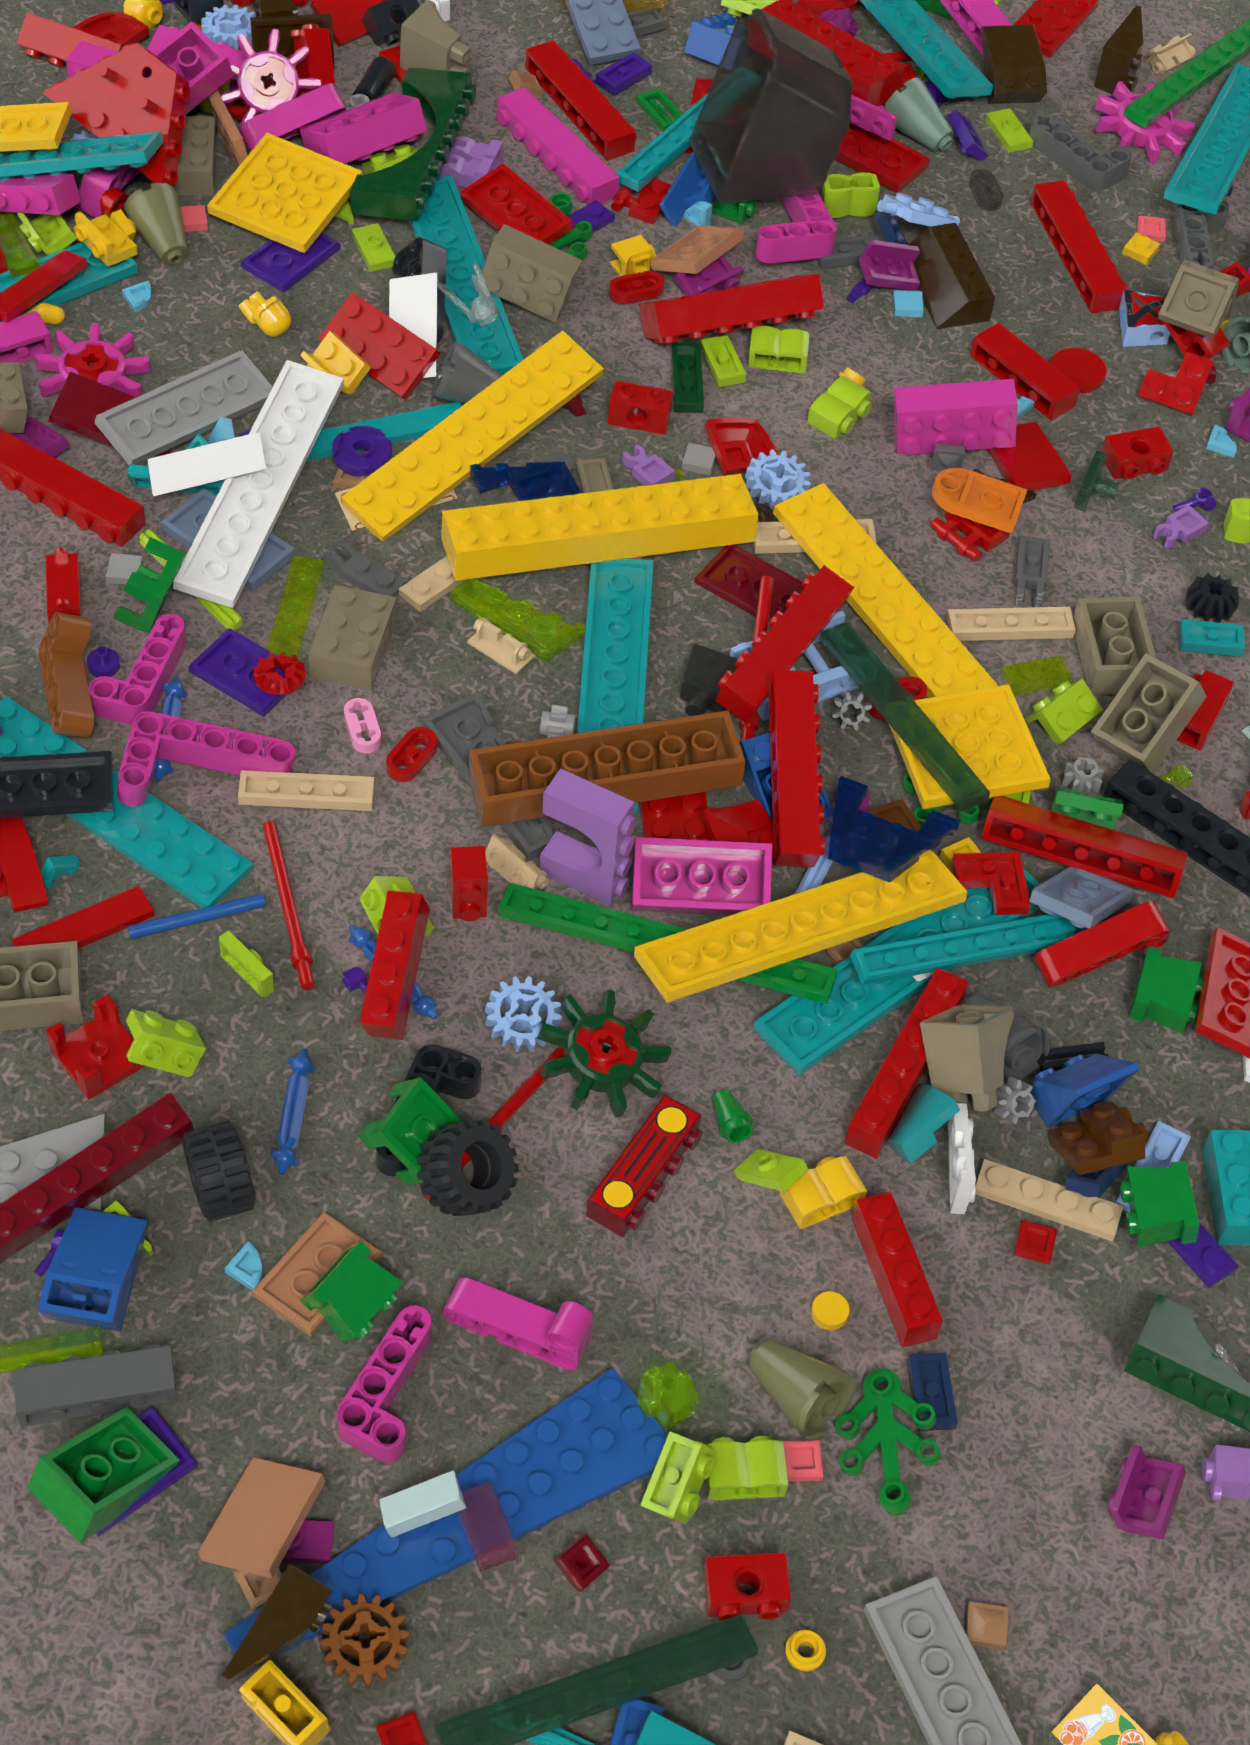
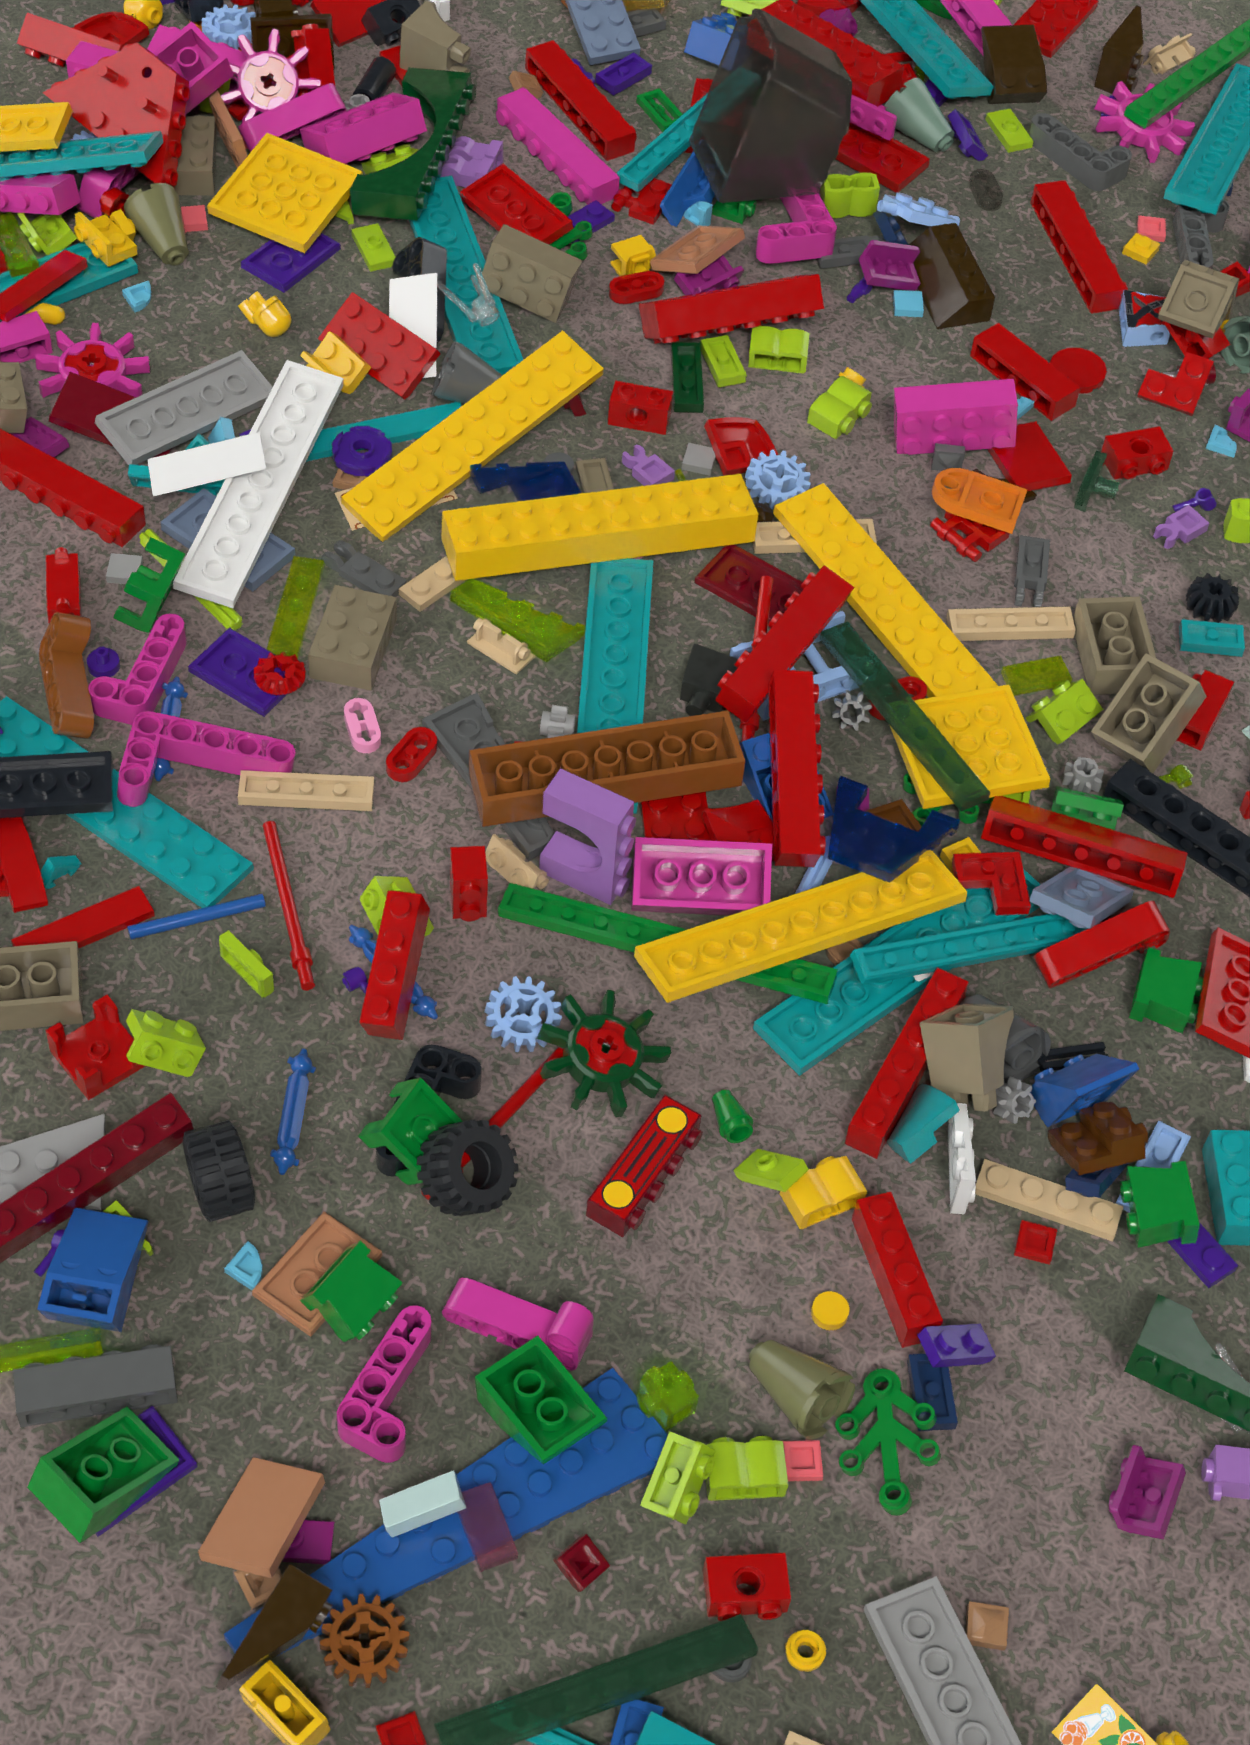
(537, 1401): none -> green slope
(956, 1345): none -> dark purple plate

